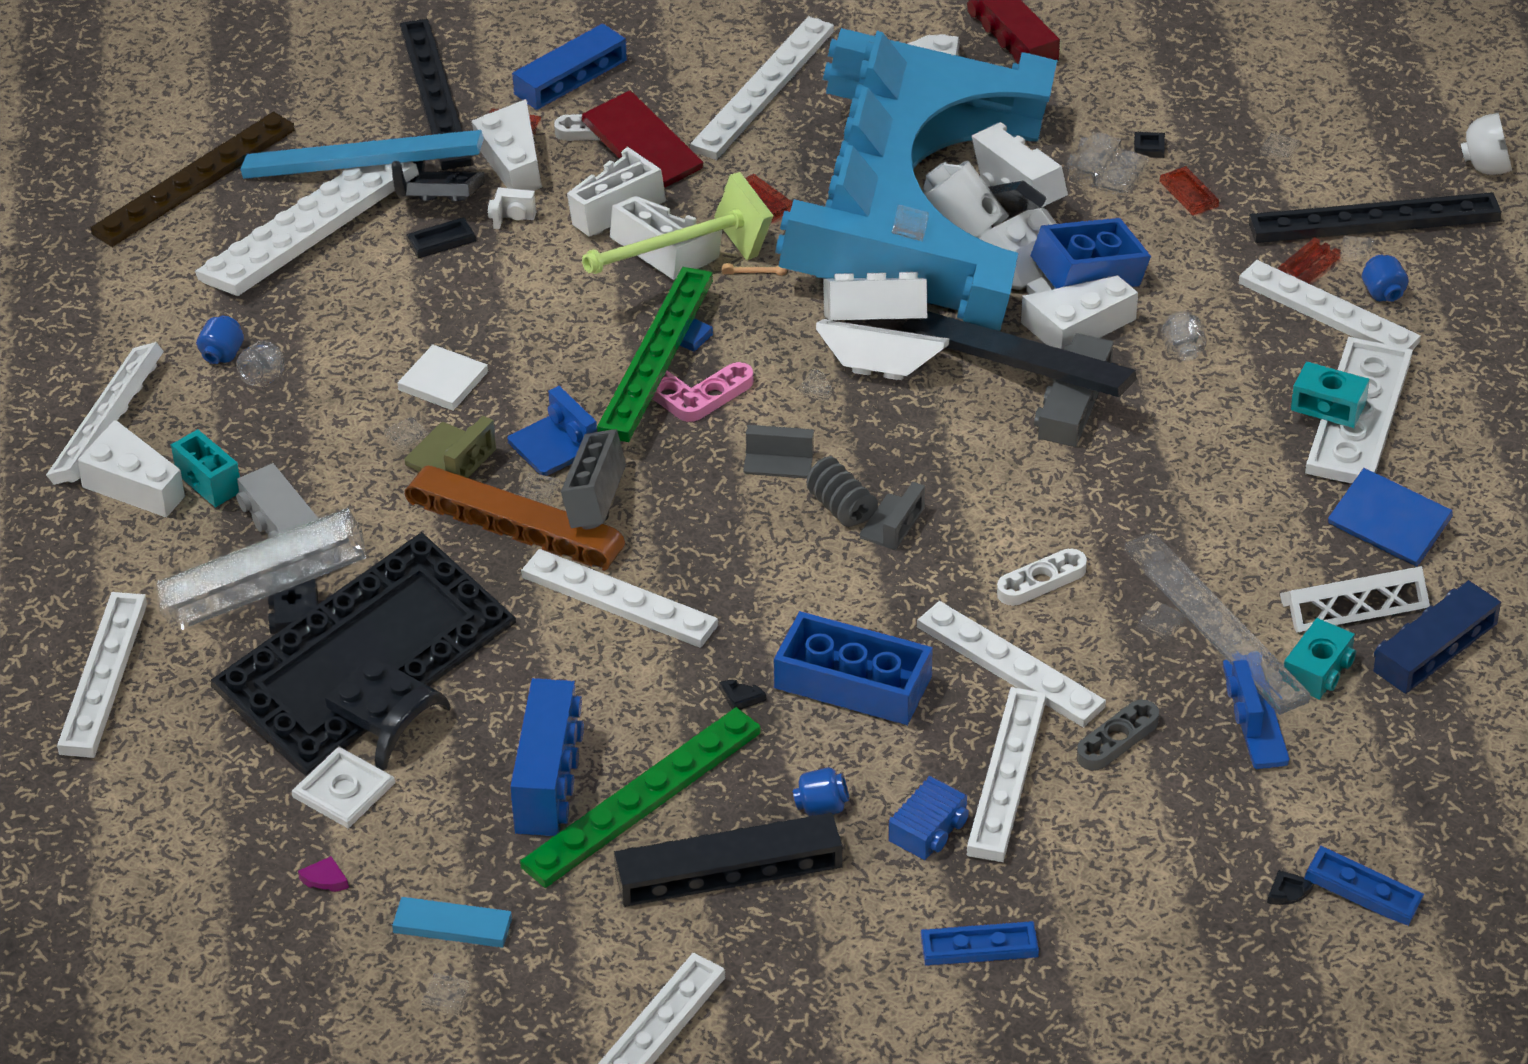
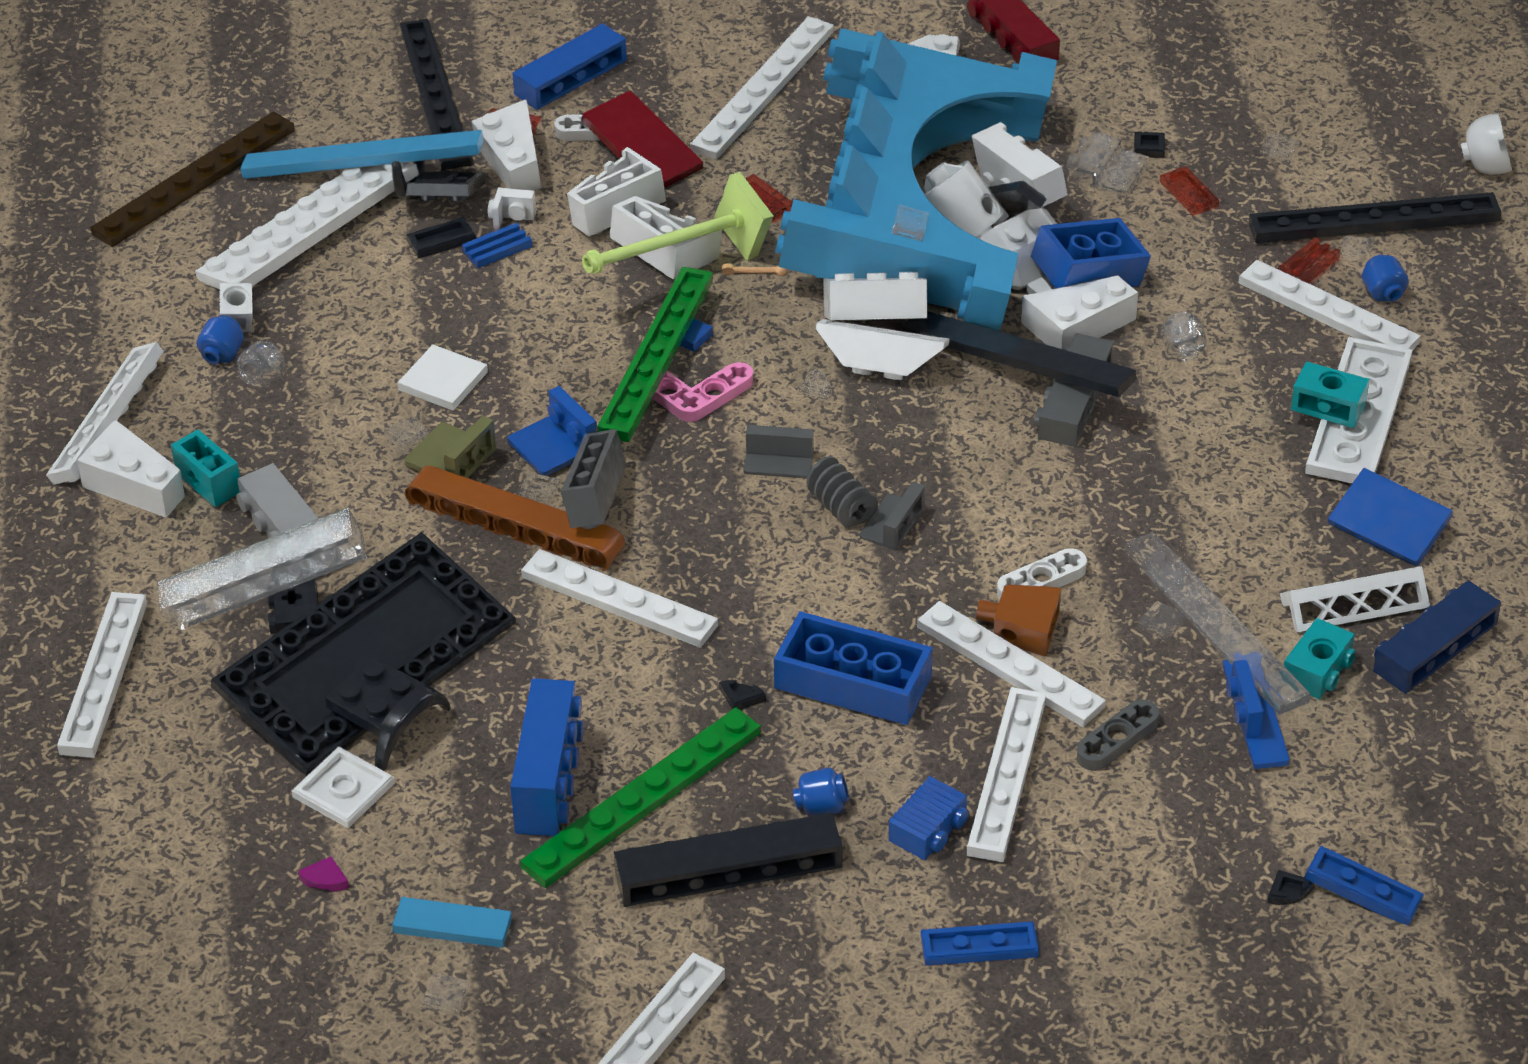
(237, 303): none -> white brick
(497, 245): none -> blue tile
(1024, 616): none -> dark orange torso

